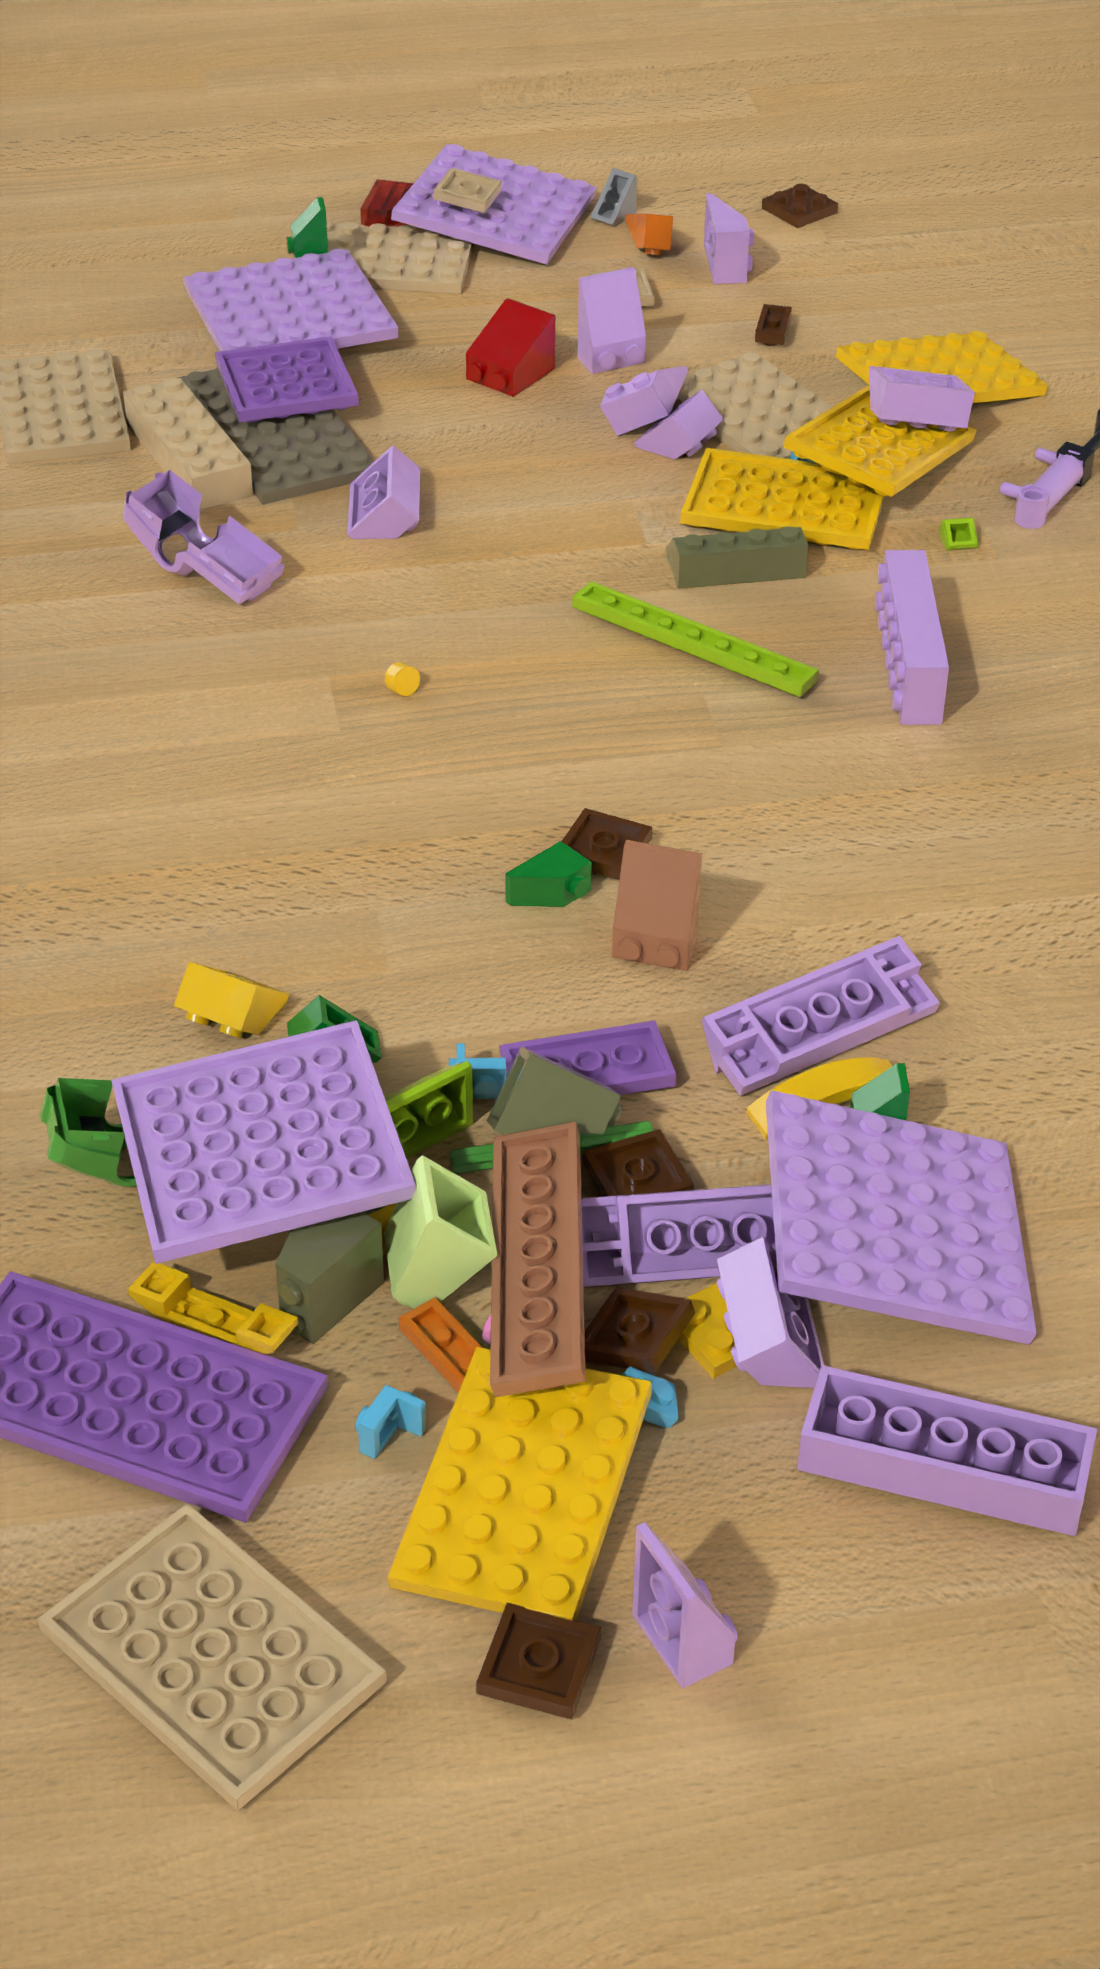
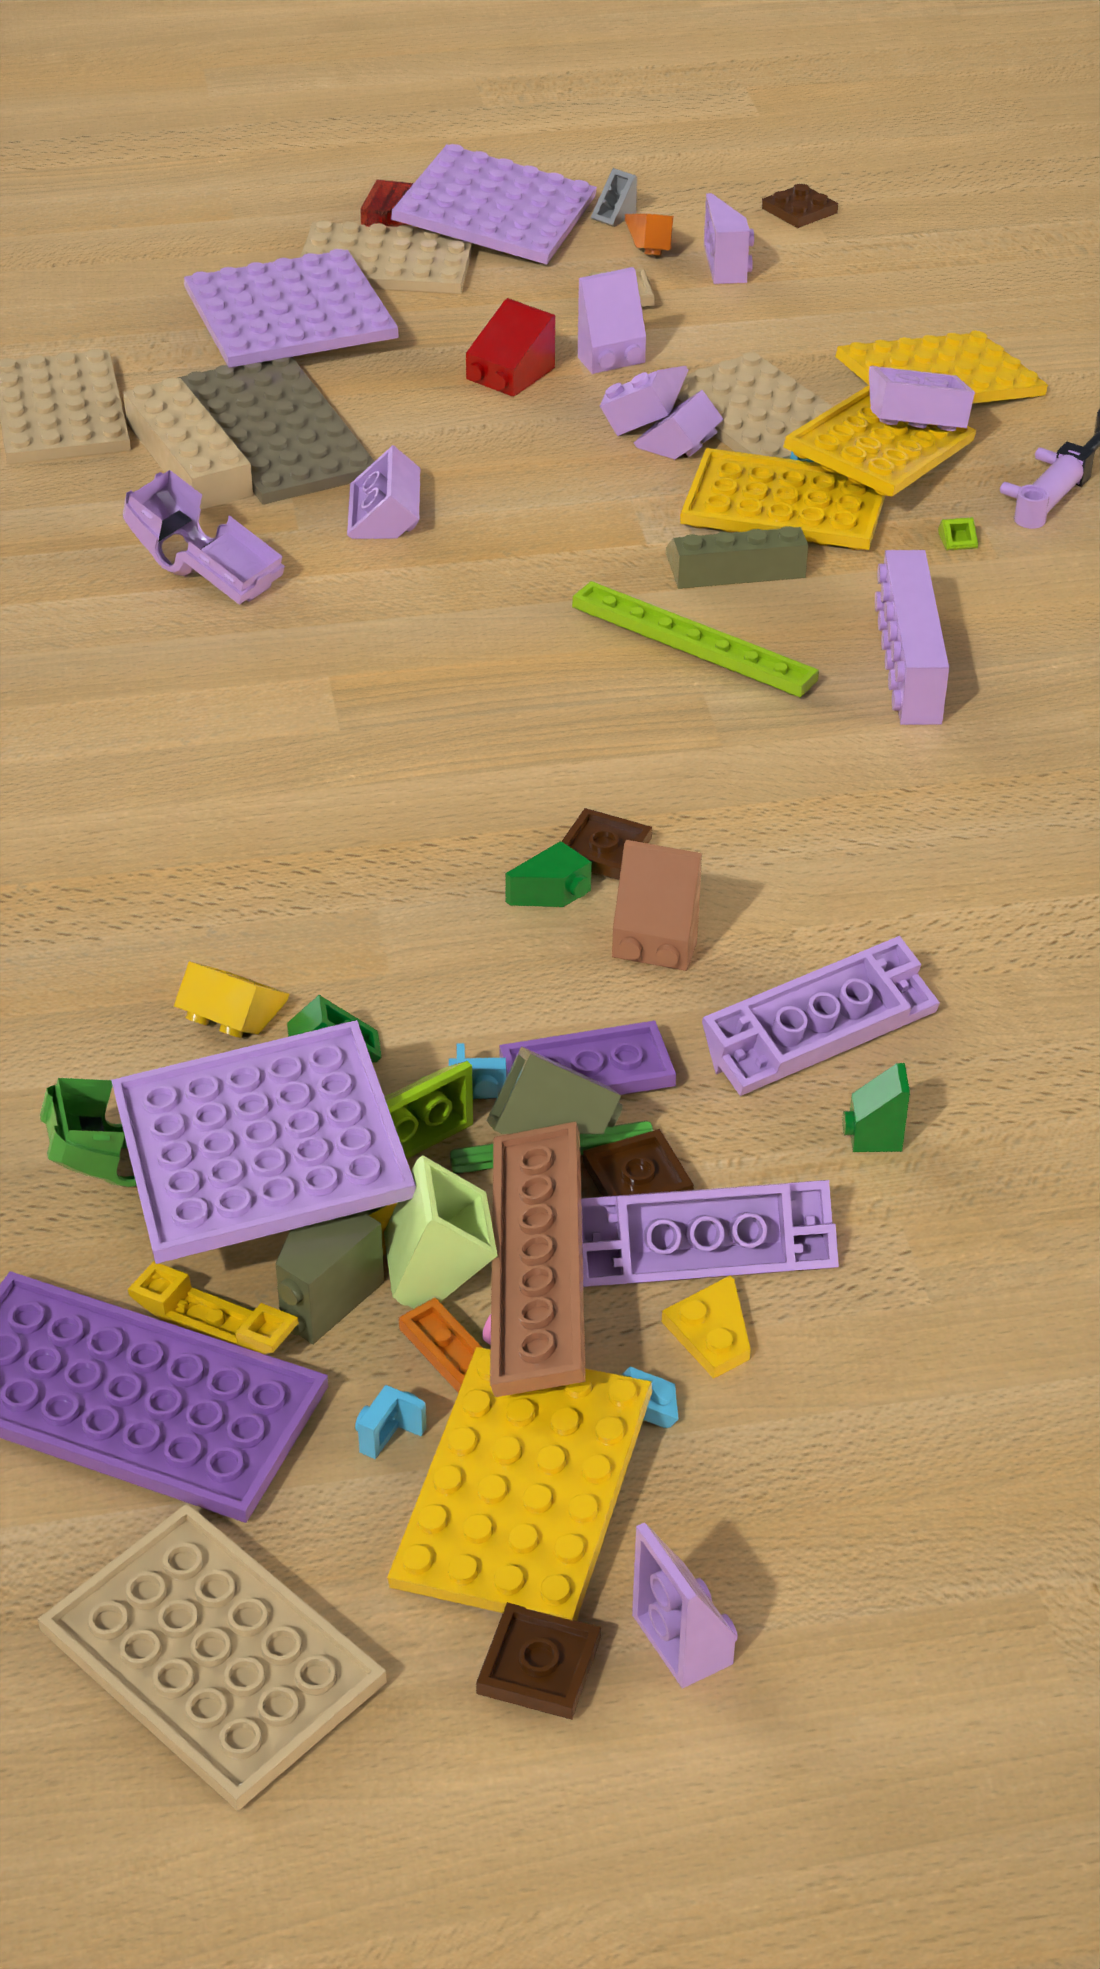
(286, 379): medium lavender plate -> none
(309, 231): green slope -> none
(402, 679): yellow piece -> none
(467, 190): tan plate -> none
(636, 1329): reddish brown plate -> none
(769, 1328): lavender slope -> none
(773, 324): reddish brown plate -> none
(825, 1083): yellow slope -> none
(896, 1218): lavender plate -> none
(947, 1450): lavender brick -> none

